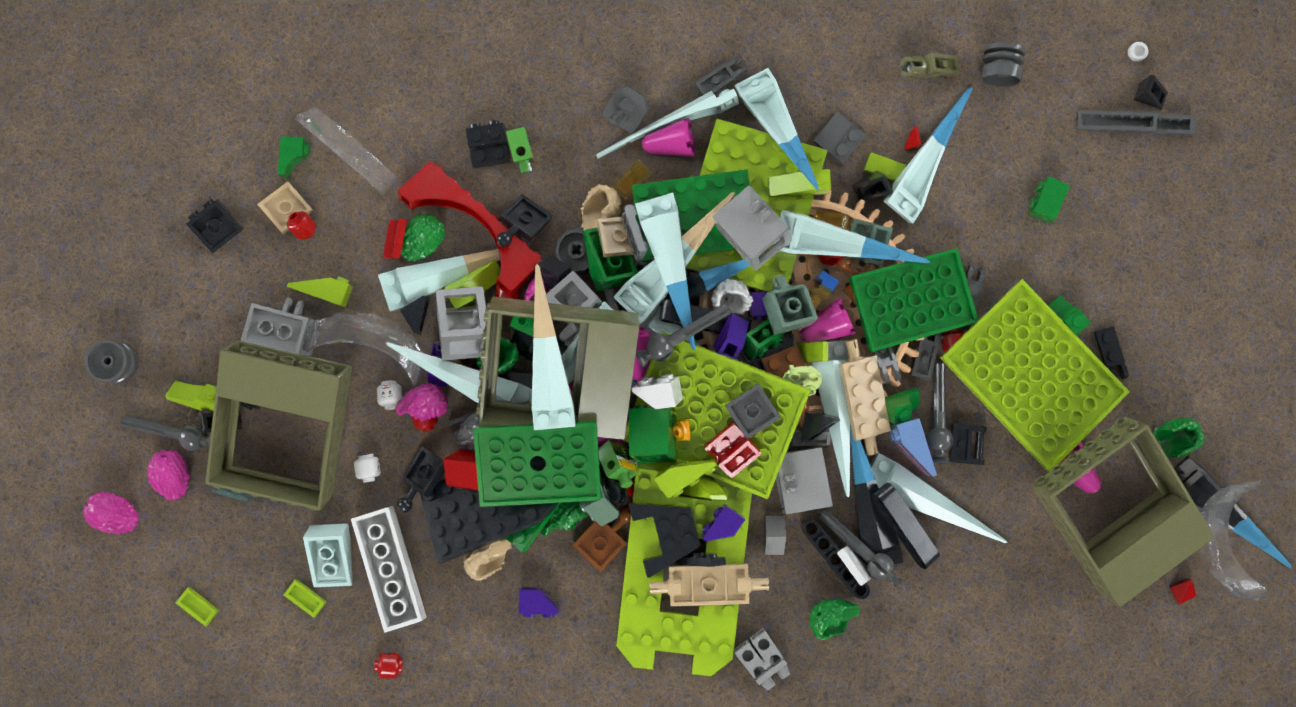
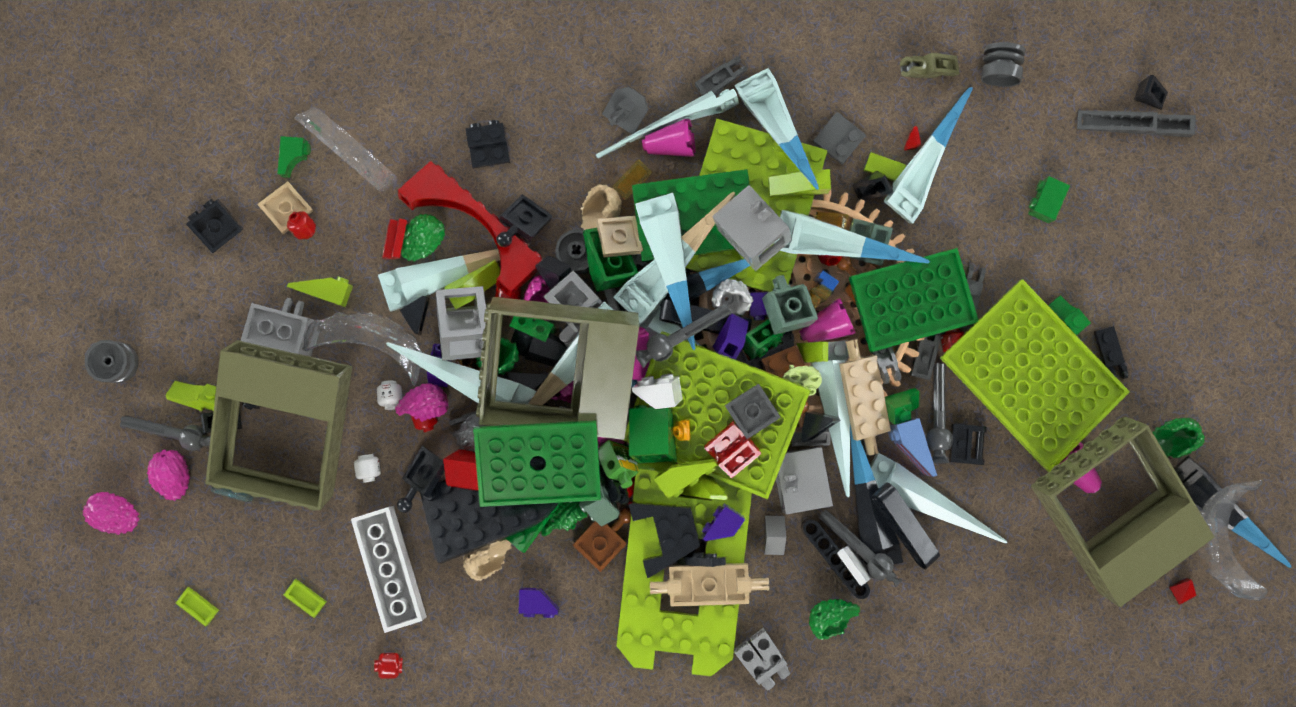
(329, 554): light aqua slope -> none
(516, 139): bright green torso -> none
(550, 389): light aqua plate -> none
(634, 231): dark grey hinge -> none
(1138, 51): white tile -> none

